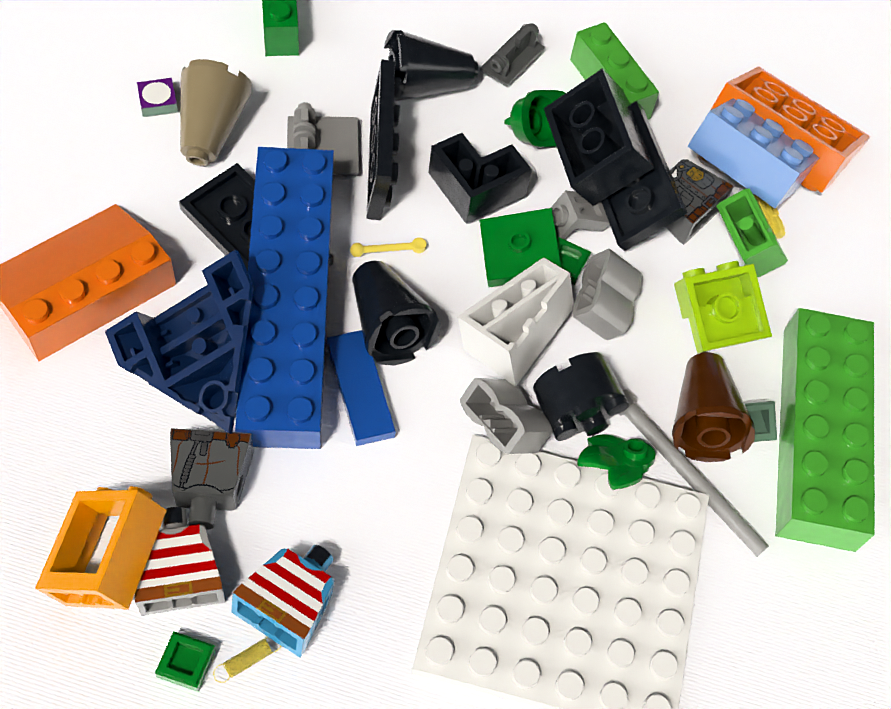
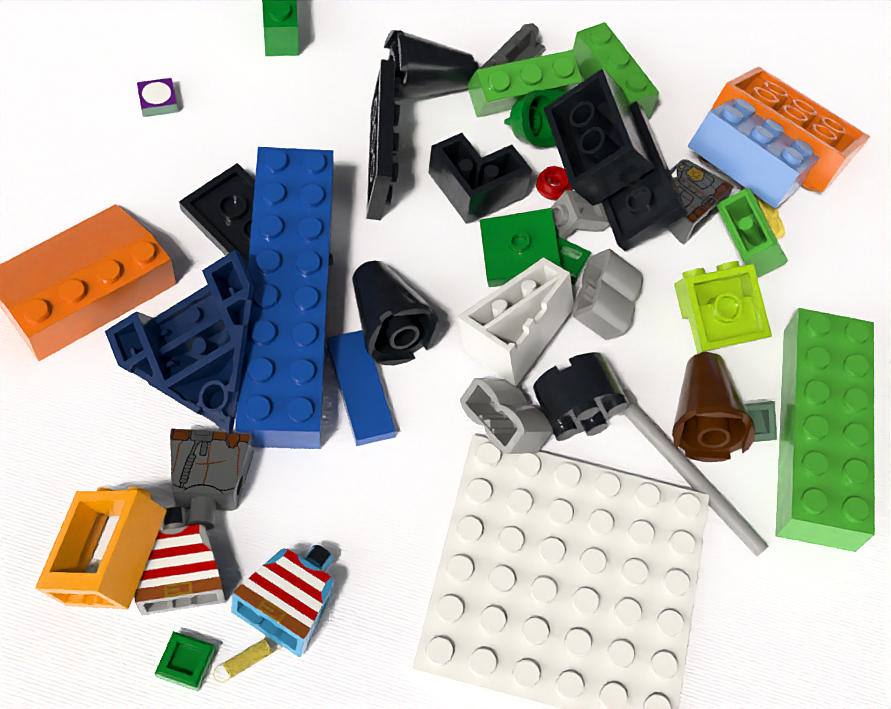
(209, 108): dark tan cone -> none
(325, 133): light grey hinge -> none
(418, 245): light yellow hinge -> none
(500, 86): none -> bright green brick
(552, 176): none -> red plate
(622, 458): green plate -> none

